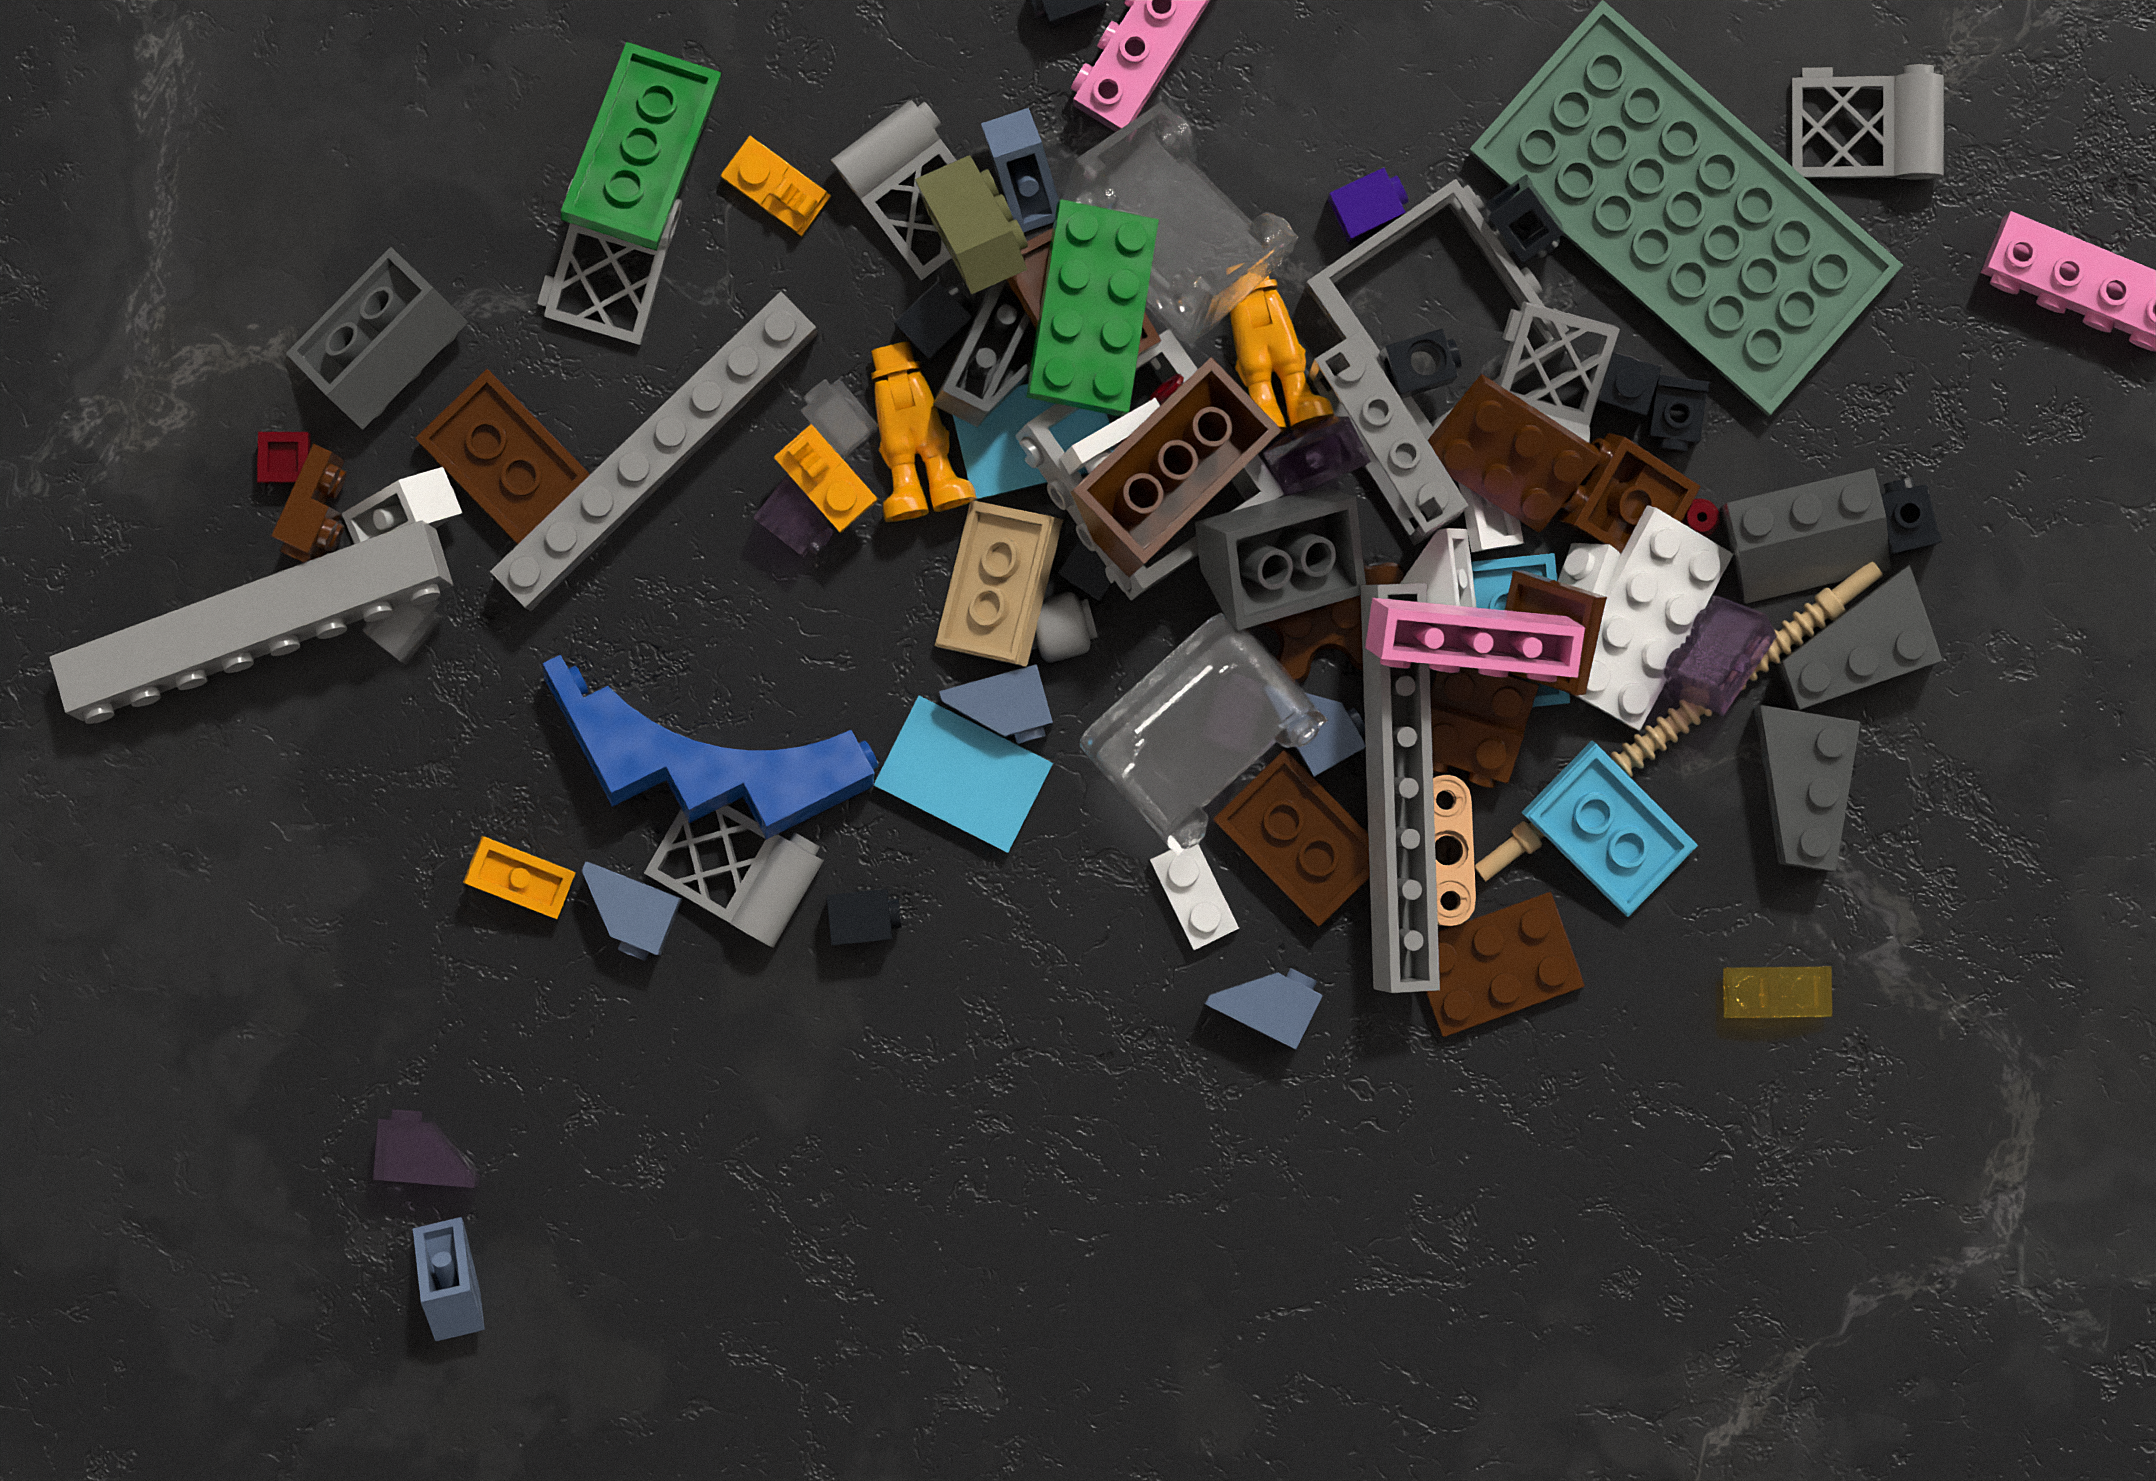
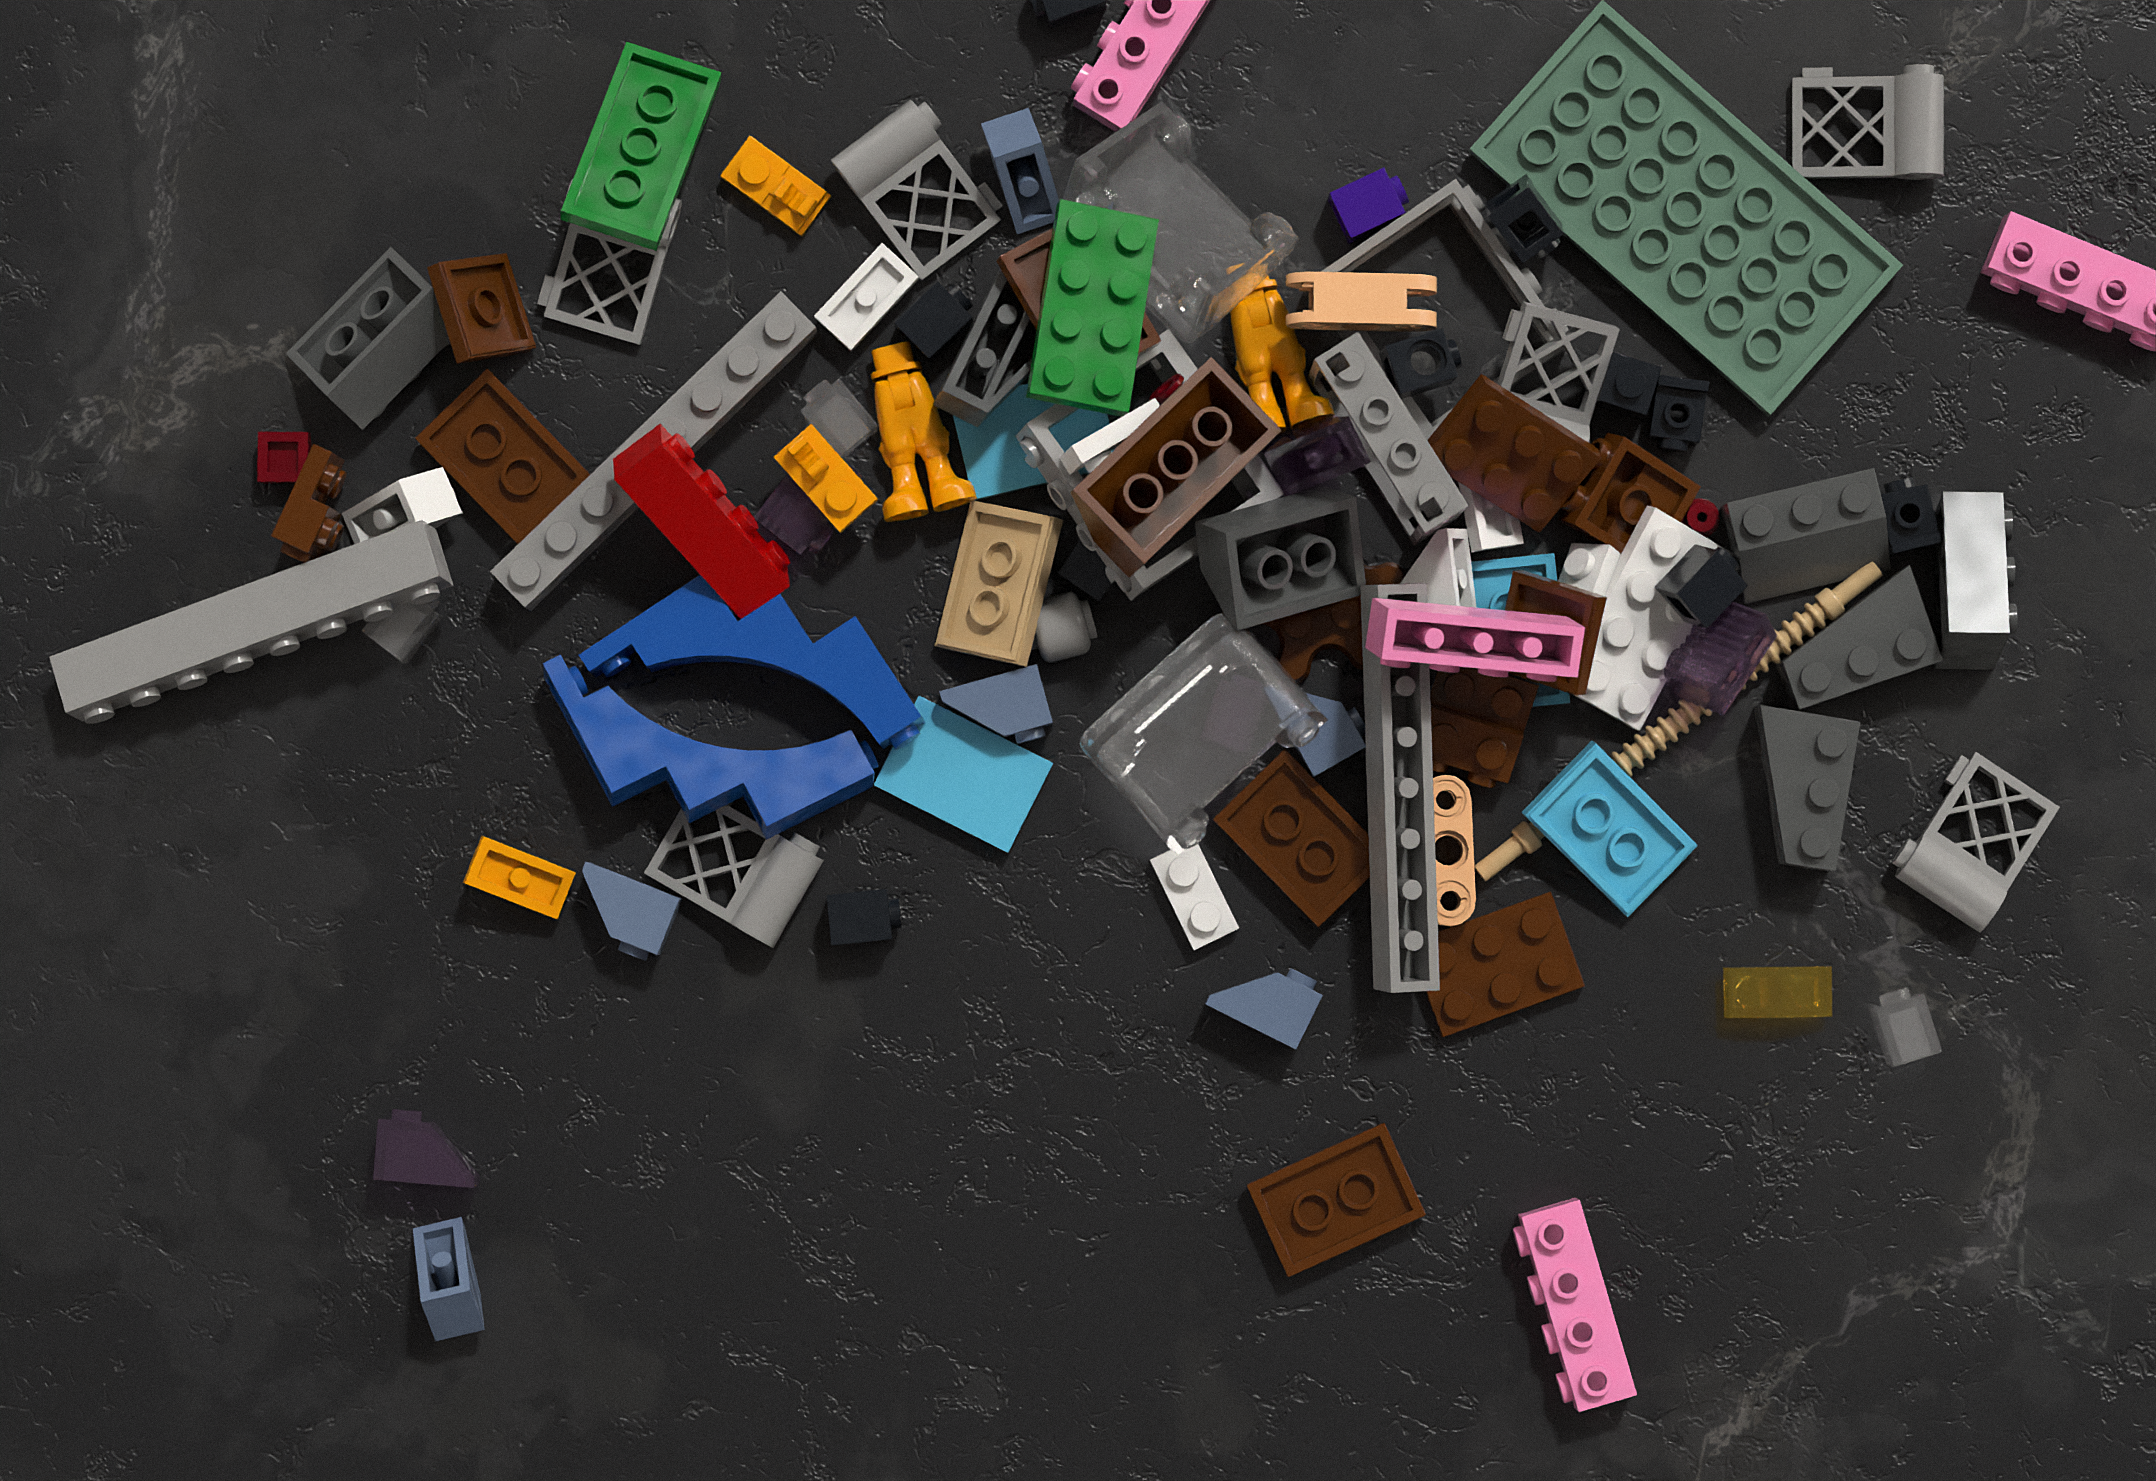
(481, 307): none -> reddish brown tile
(701, 627): none -> blue arch
(702, 521): none -> red brick
(866, 297): none -> white plate
(973, 223): olive brick -> none
(1336, 1199): none -> reddish brown plate
(1362, 301): none -> light nougat piece
(1576, 1305): none -> bright pink brick
(1702, 585): none -> black brick
(1904, 1027): none -> clear brick
(1952, 875): none -> light grey piece
(1974, 579): none -> wedge

